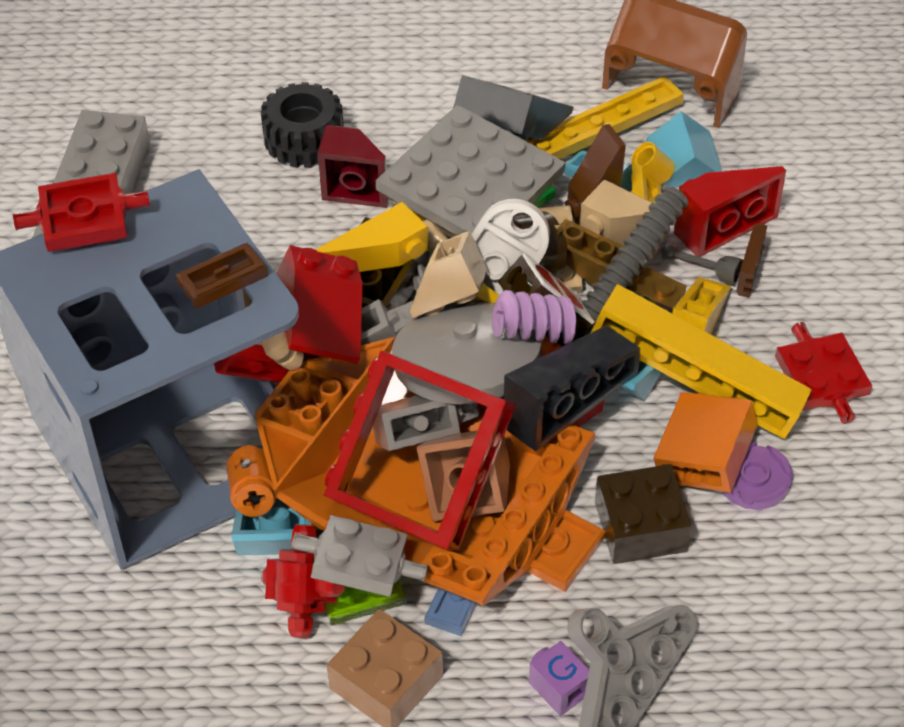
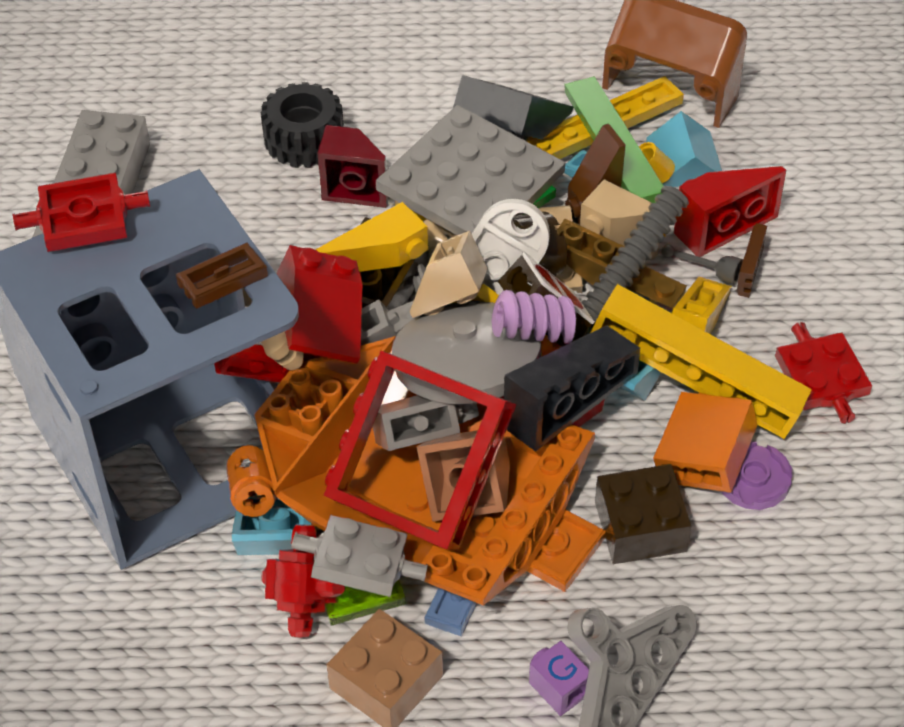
(597, 110): none -> bright green tile

